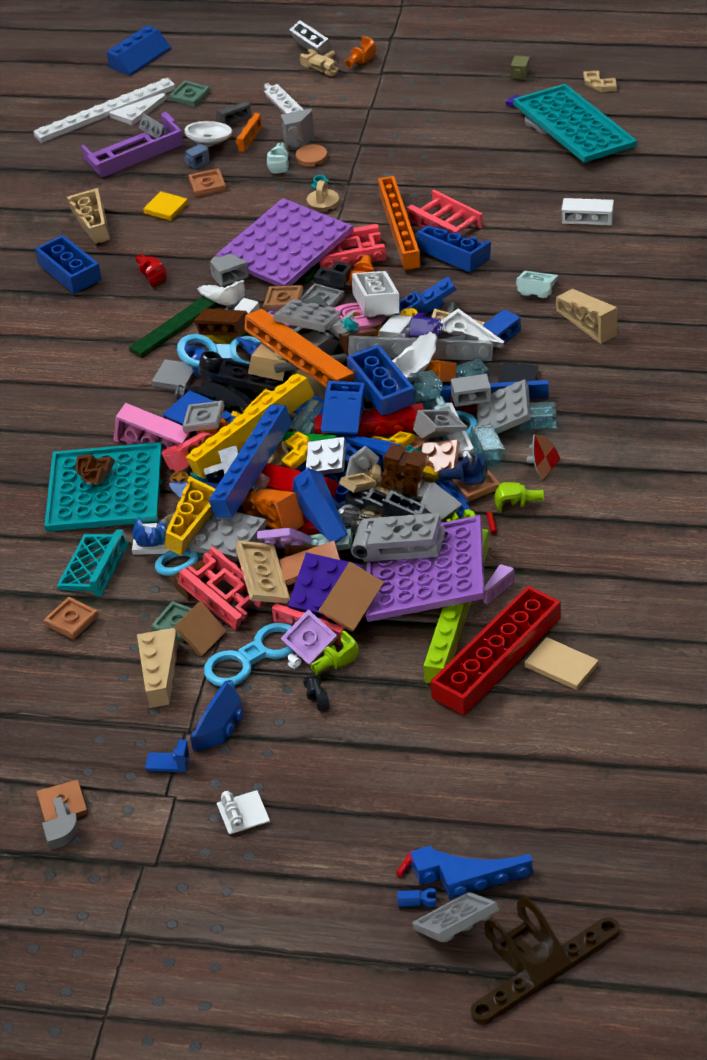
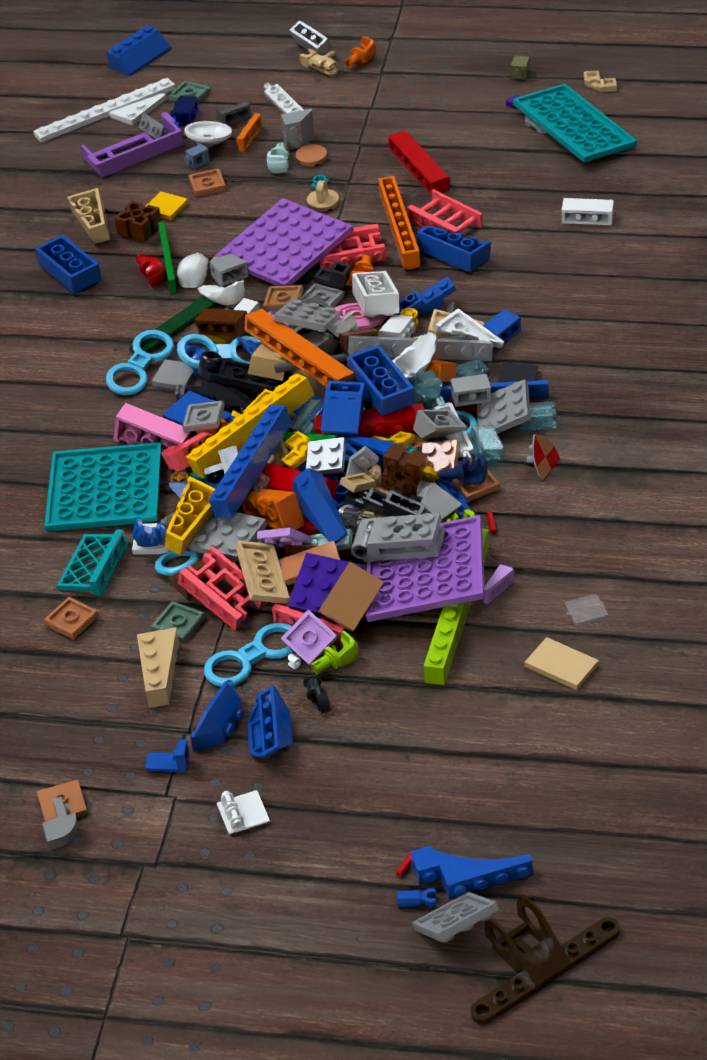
(93, 469): reddish brown brick -> none
(137, 221): none -> reddish brown brick
(139, 362): none -> medium azure bar
(167, 257): none -> green tile
(185, 110): none -> clear blue brick
(192, 270): none -> white hair
(200, 628): medium nougat tile -> none
(269, 724): none -> blue wedge
(350, 325): teal plate -> none
(418, 162): none -> red brick
(423, 325): dark purple bracket -> none
(495, 650): red brick -> none
(516, 492): lime piece -> none
(536, 283): light aqua slope -> none
(586, 609): none -> clear piece
(589, 314): tan wedge -> none

